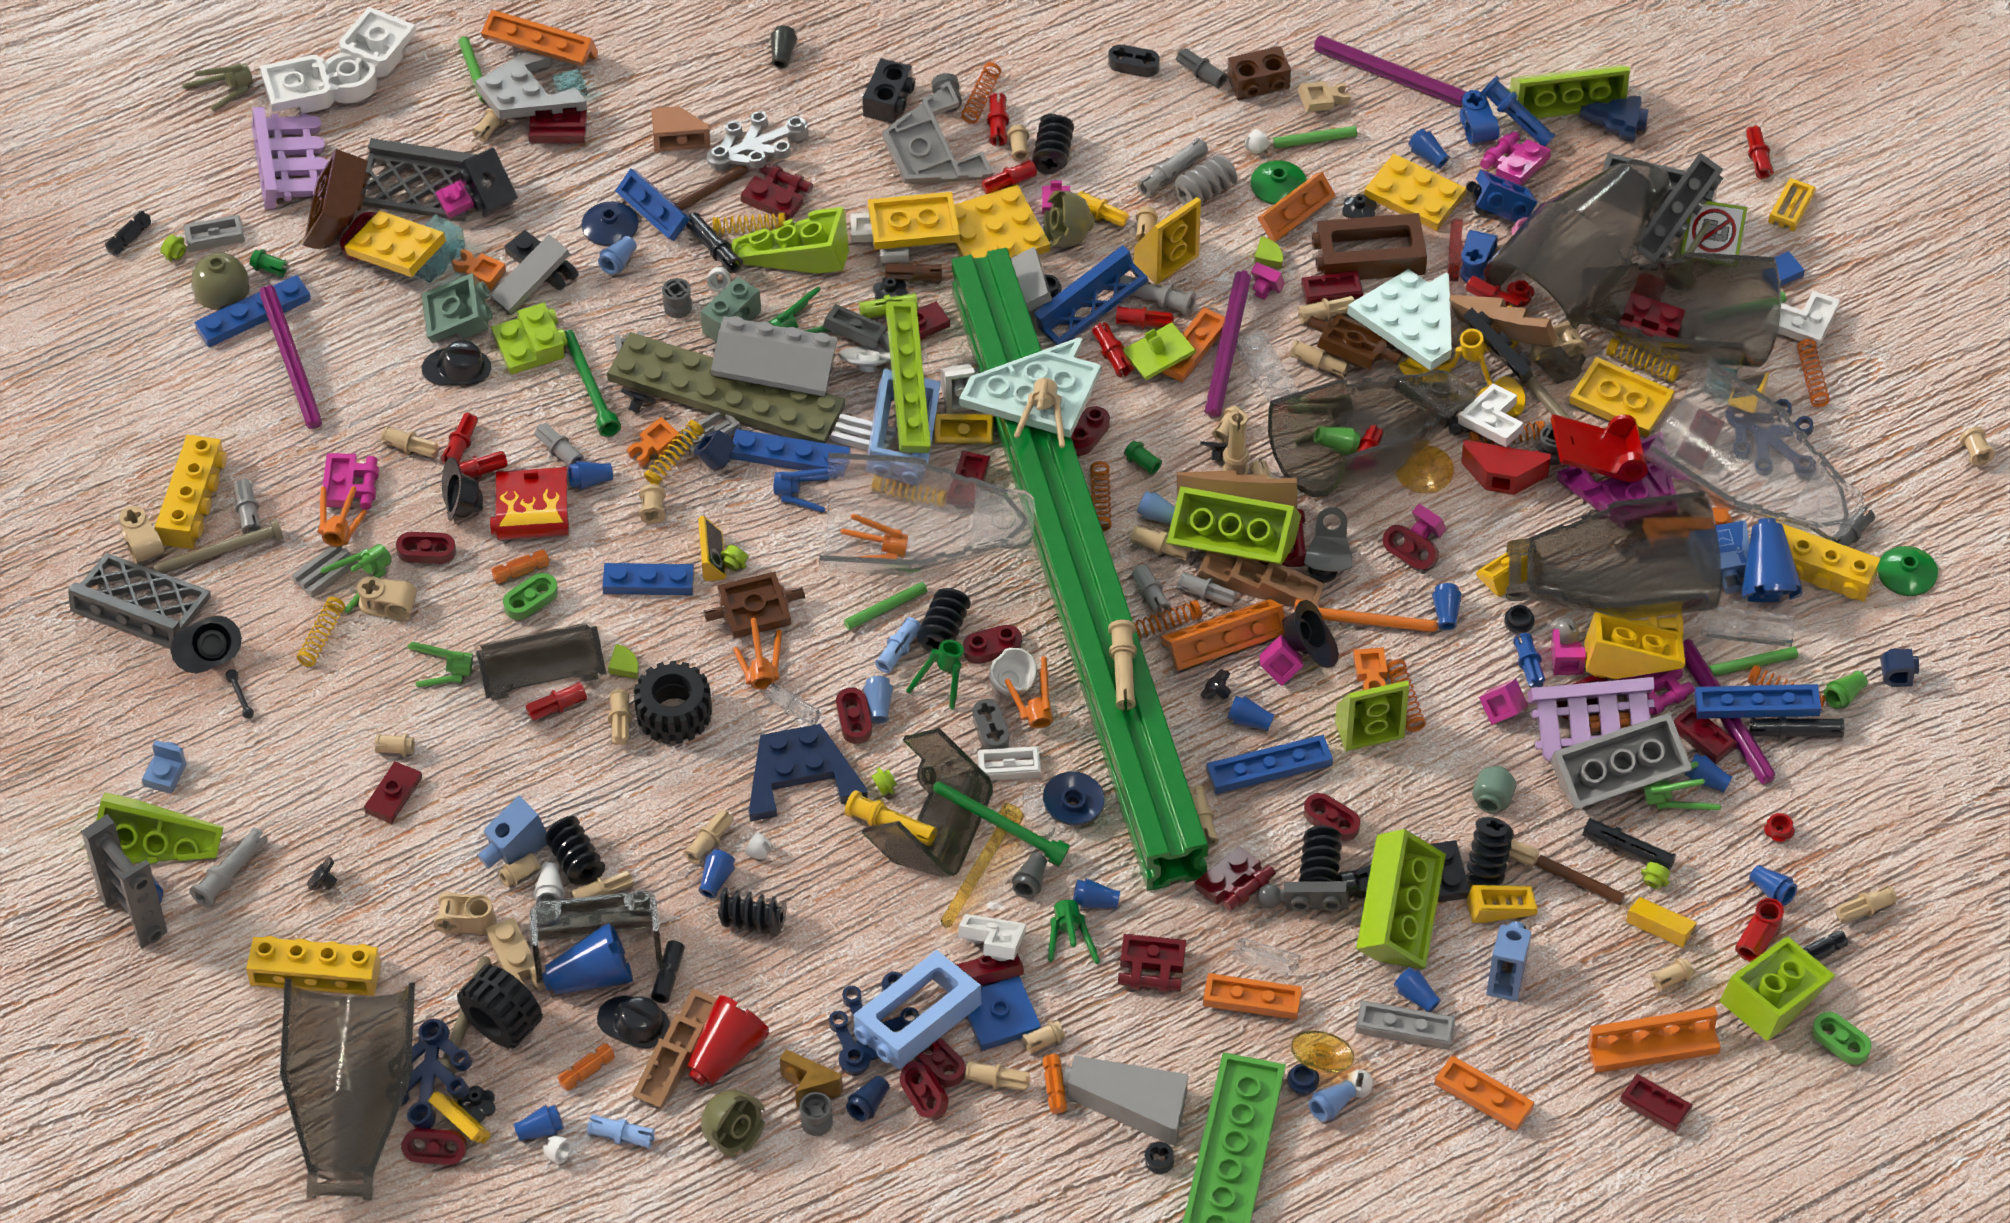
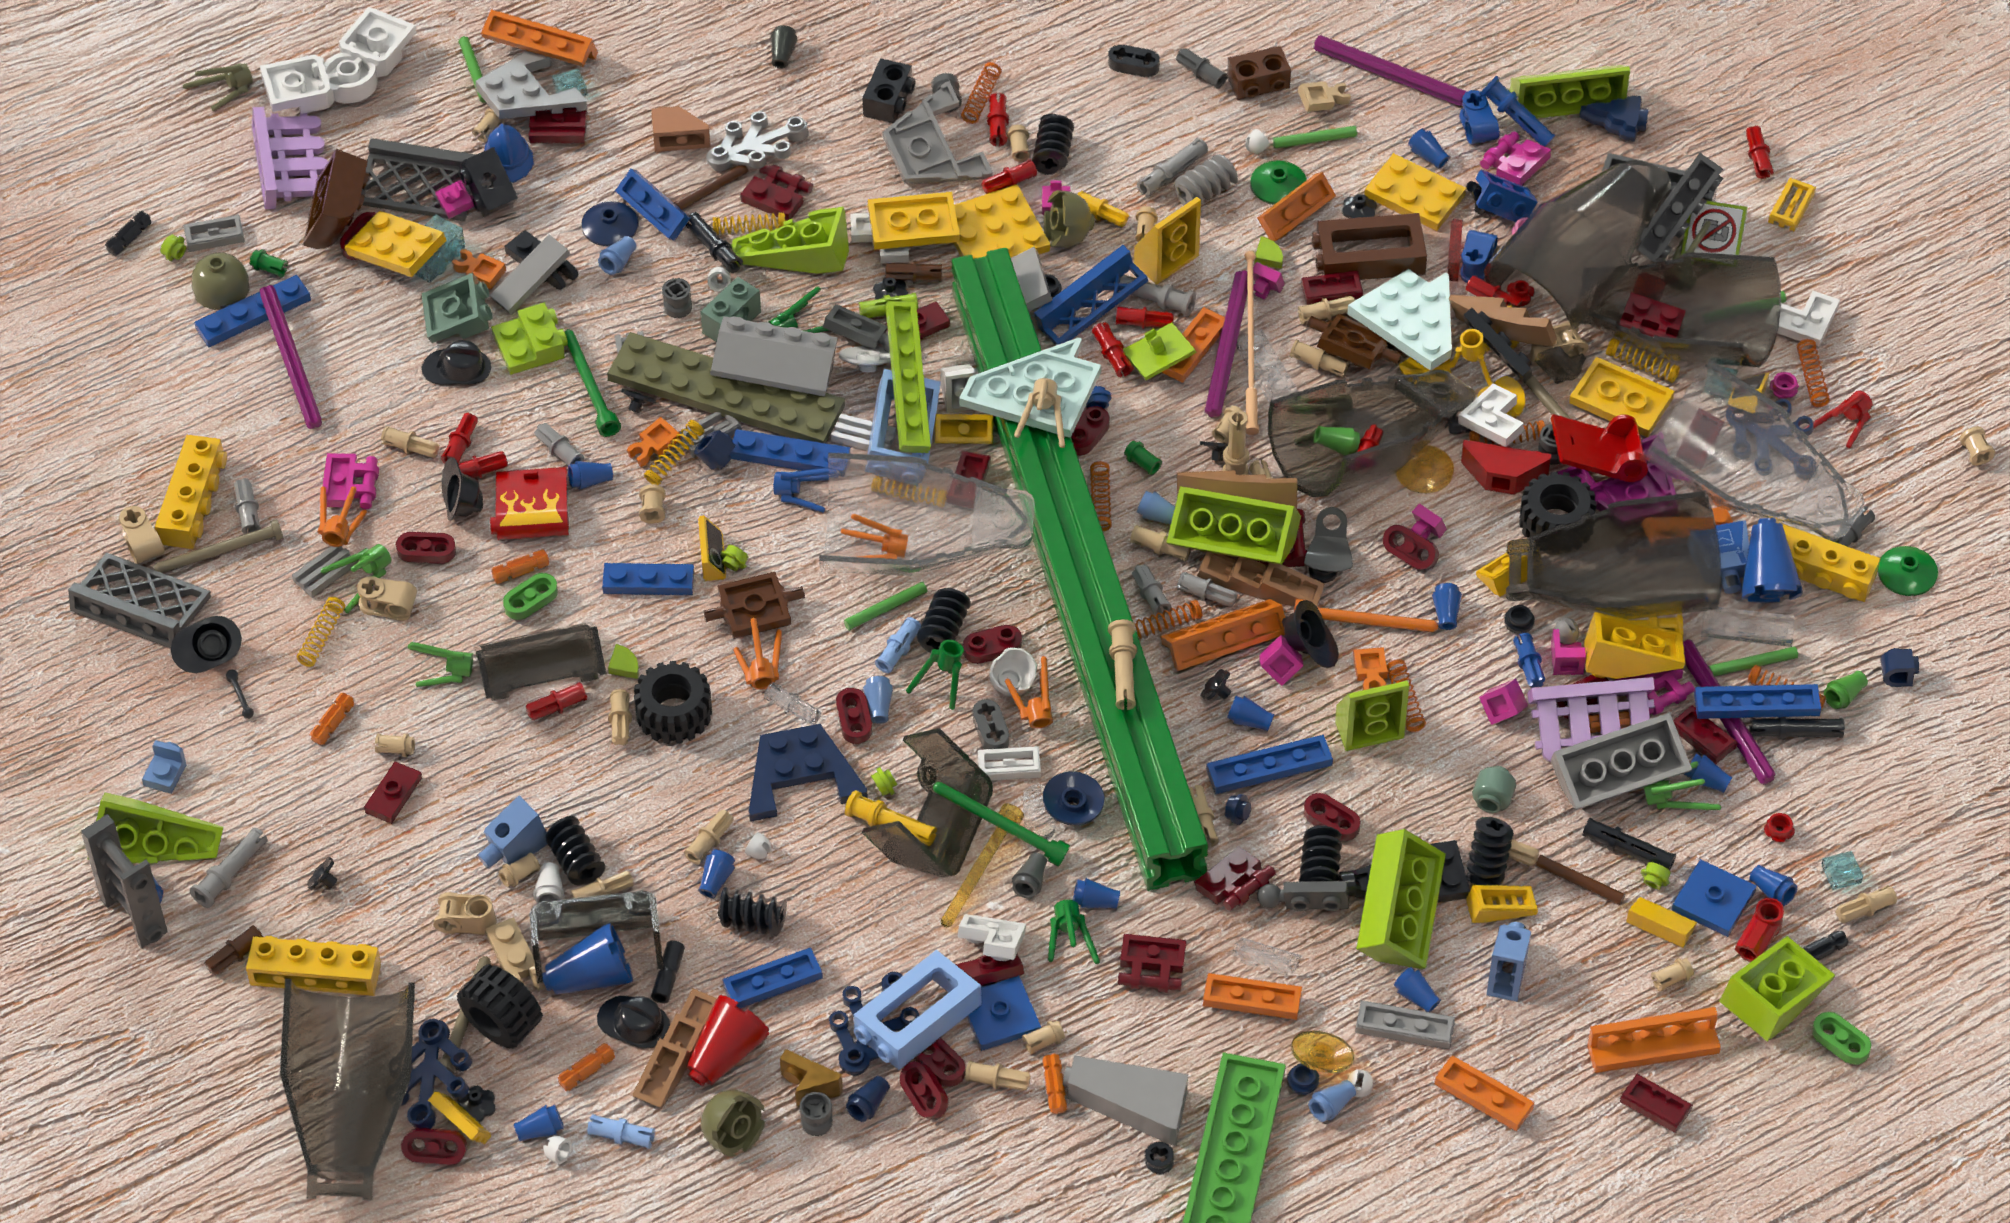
(232, 951): none -> reddish brown axle
(332, 718): none -> orange axle
(512, 151): none -> blue piece
(773, 978): none -> blue plate
(1099, 397): none -> blue plate
(1237, 809): none -> dark blue plate
(1251, 393): none -> light nougat piece
(1554, 493): none -> black tyre
(1714, 898): none -> blue plate
(1785, 380): none -> dark pink plate
(1788, 268): blue tile -> none
(1842, 870): none -> clear light blue plate
(1853, 408): none -> red plant

